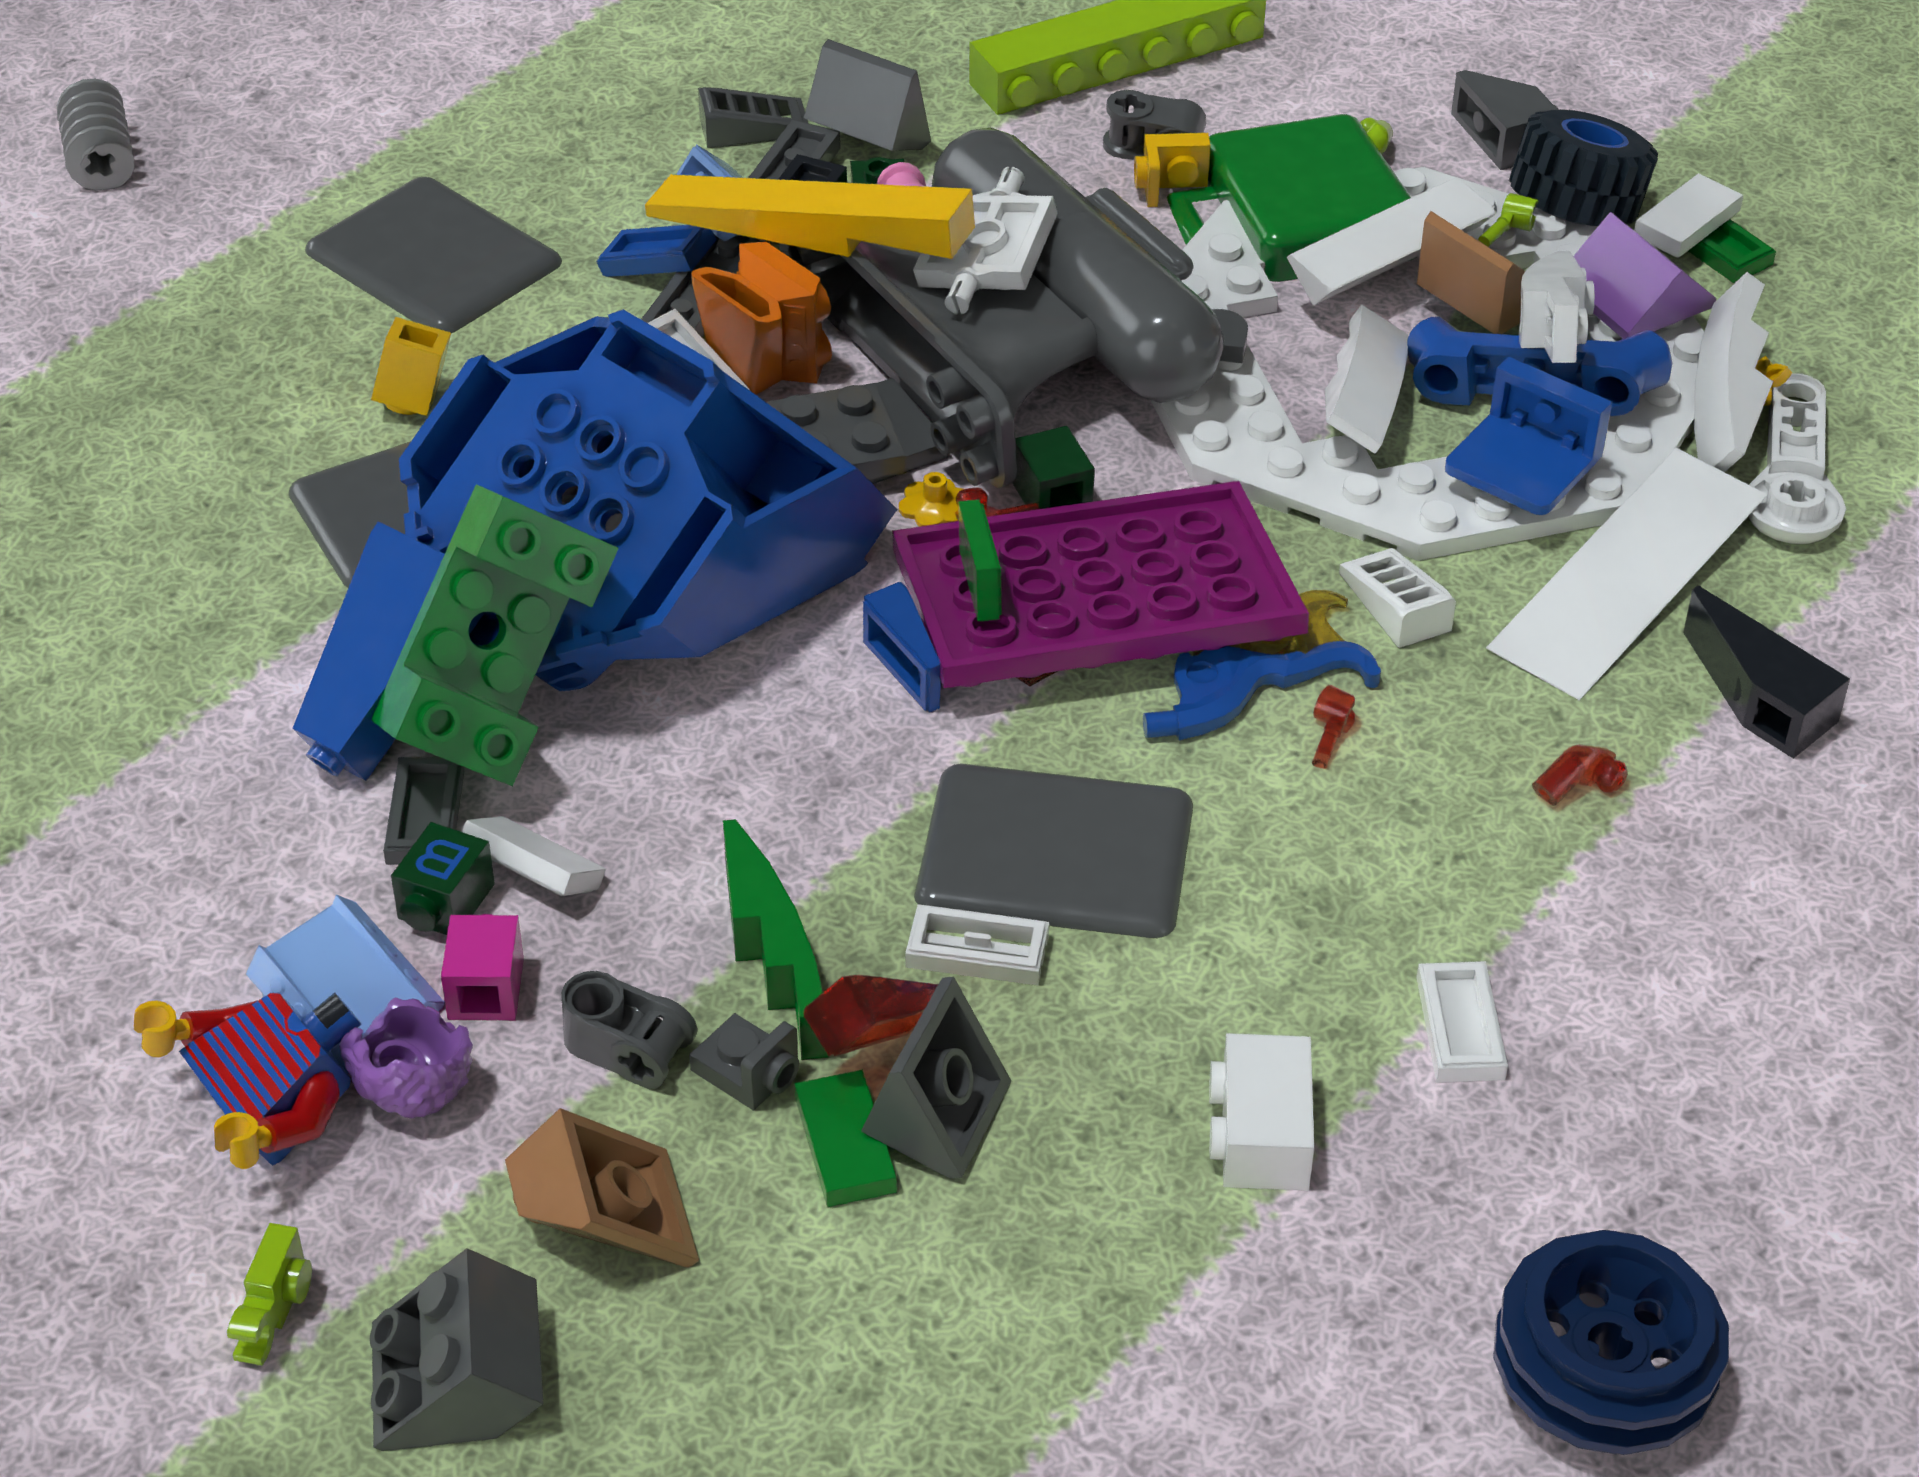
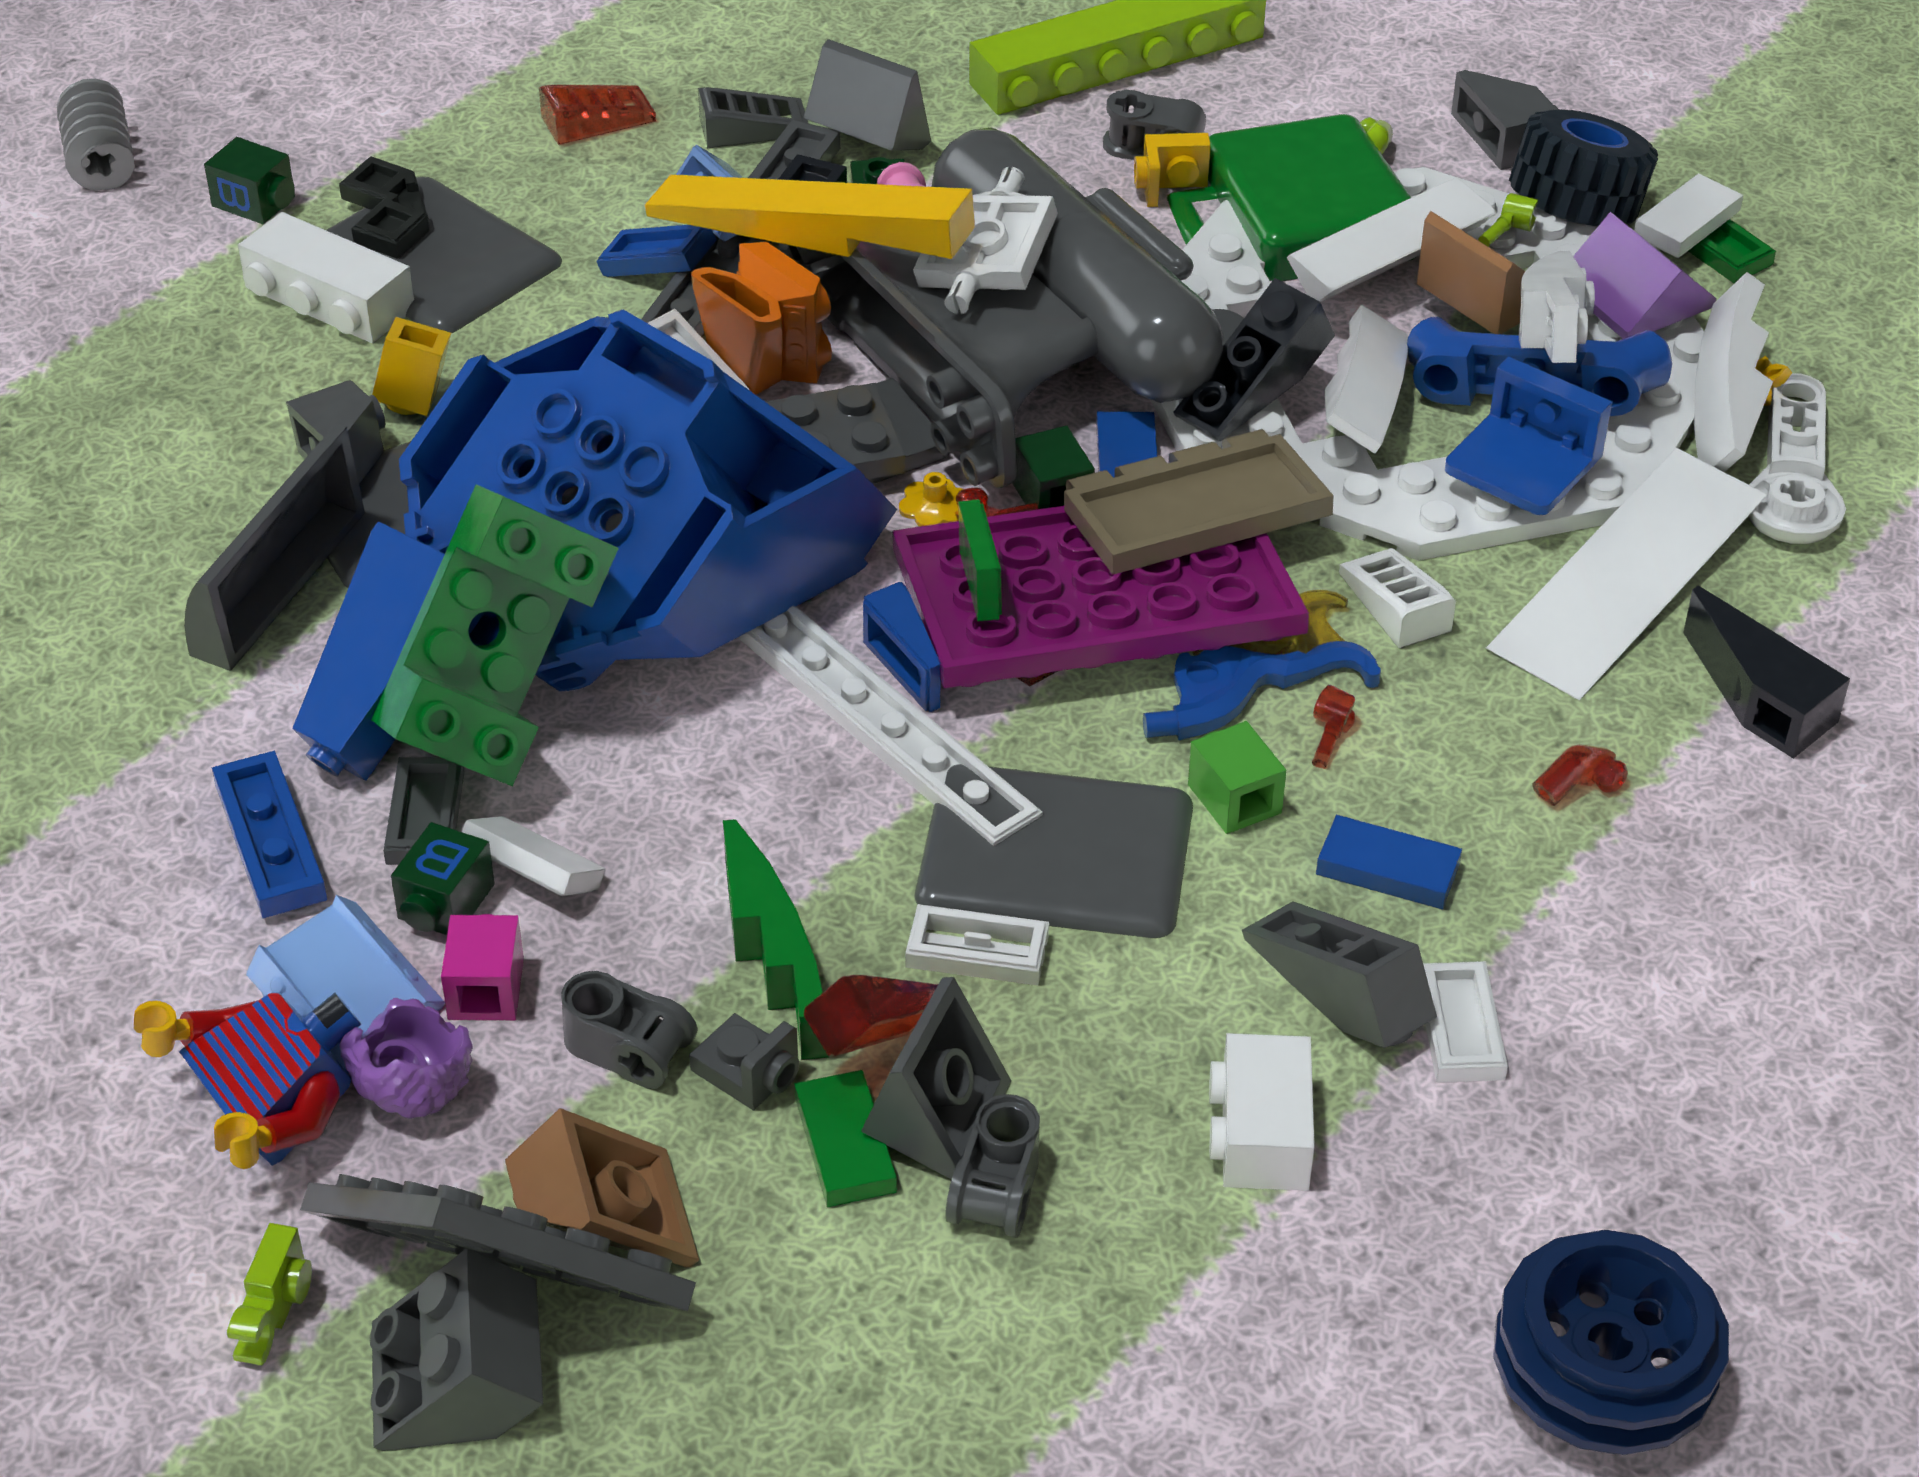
(250, 180): none -> dark green brick
(269, 834): none -> blue plate
(275, 554): none -> dark grey slope
(326, 276): none -> white brick
(343, 404): none -> dark grey slope
(395, 204): none -> pearl dark grey tile
(457, 1220): none -> dark grey plate
(592, 110): none -> clear red slope
(883, 719): none -> white tile
(997, 1176): none -> dark grey piece
(1124, 438): none -> blue tile
(1195, 500): none -> dark tan hinge
(1236, 777): none -> bright green brick
(1260, 360): none -> black slope
(1349, 972): none -> dark grey slope
(1389, 861): none -> blue tile

